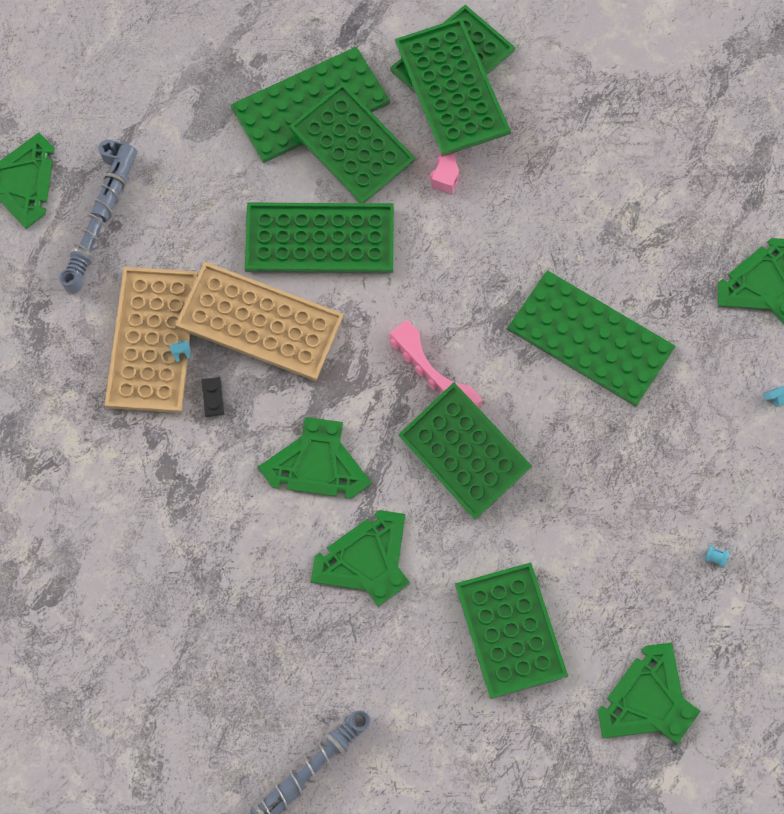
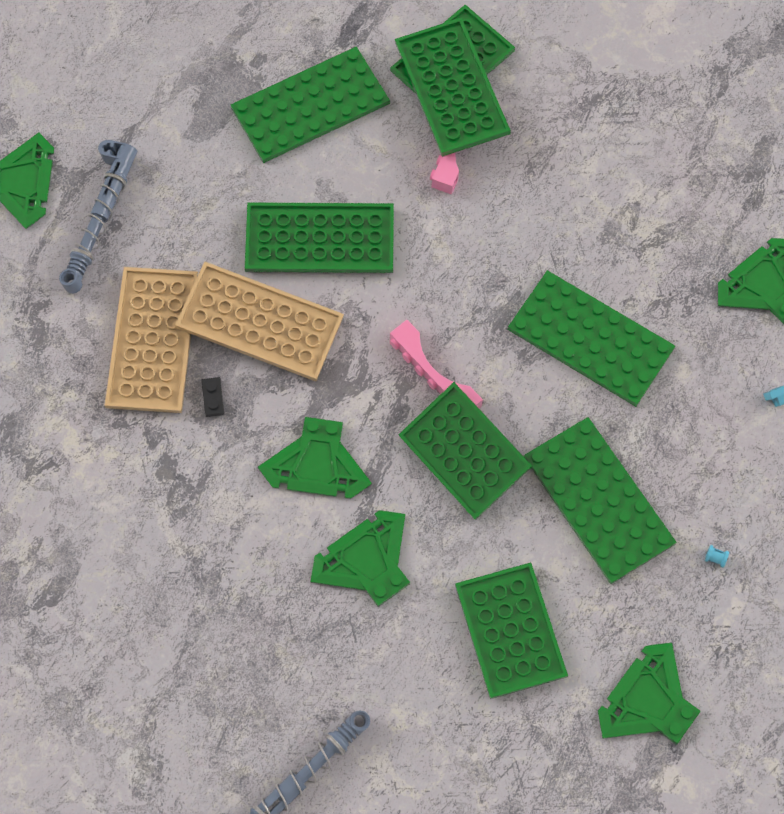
(180, 347): medium azure tile -> none
(352, 143): green plate -> none
(600, 500): none -> green plate

